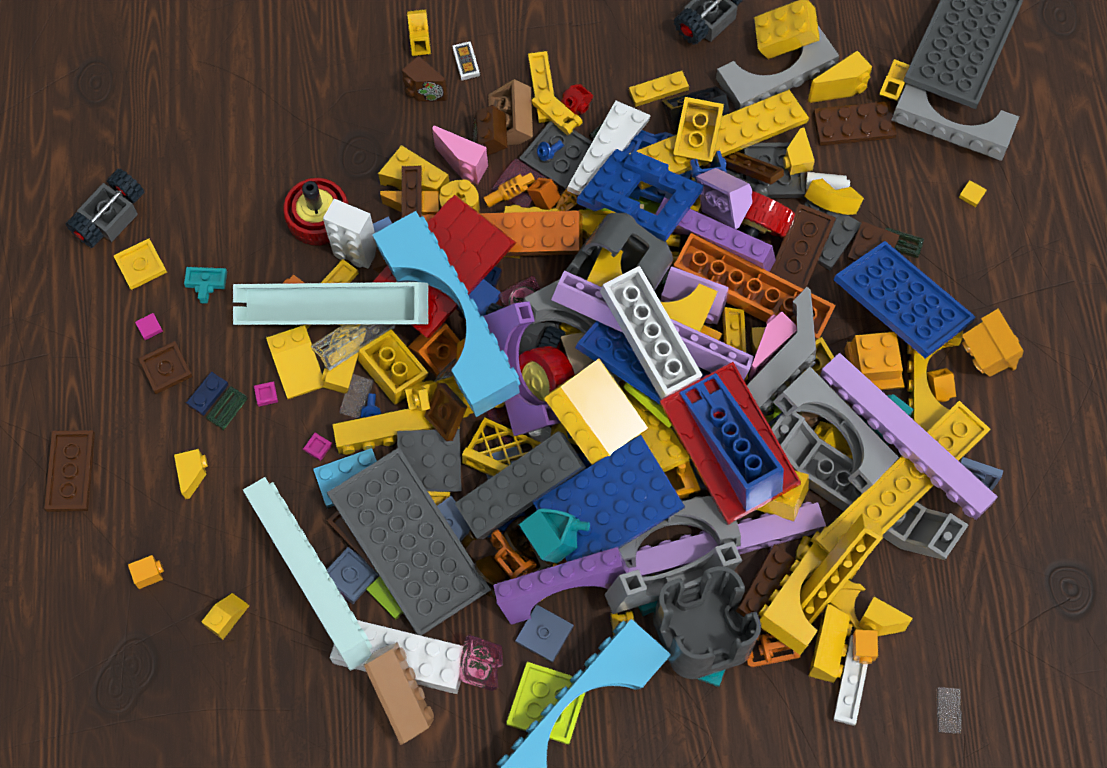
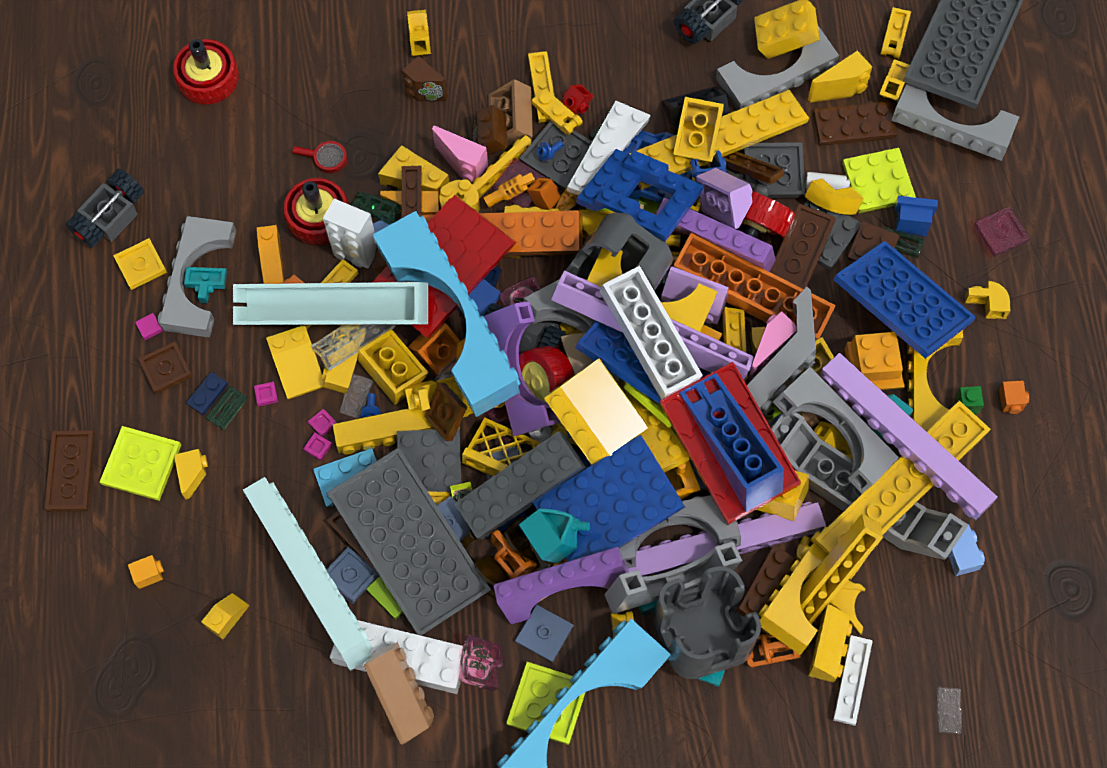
(140, 463): none -> neon yellow plate
(197, 239): none -> light grey arch
(206, 71): none -> red wheel
(270, 254): none -> light orange slope
(322, 422): none -> dark pink tile
(328, 156): none -> piece
(376, 206): none -> clear green plate
(460, 490): none -> tile
(466, 61): tile -> none
(495, 170): none -> yellow plate
(658, 88): yellow plate -> none
(799, 154): yellow slope -> none
(865, 646): light orange brick -> none
(878, 178): none -> neon yellow plate
(884, 618): yellow slope -> none
(896, 32): none -> yellow plate
(914, 215): none -> blue plate
(942, 384): light orange brick -> none
(965, 555): none -> light blue brick
(971, 398): none -> green brick
(972, 193): yellow tile -> none
(986, 474): sand blue plate -> none
(993, 296): none -> yellow brick
(993, 344): light orange piece -> none
(1001, 231): none -> clear pink plate
(1013, 396): none -> orange brick

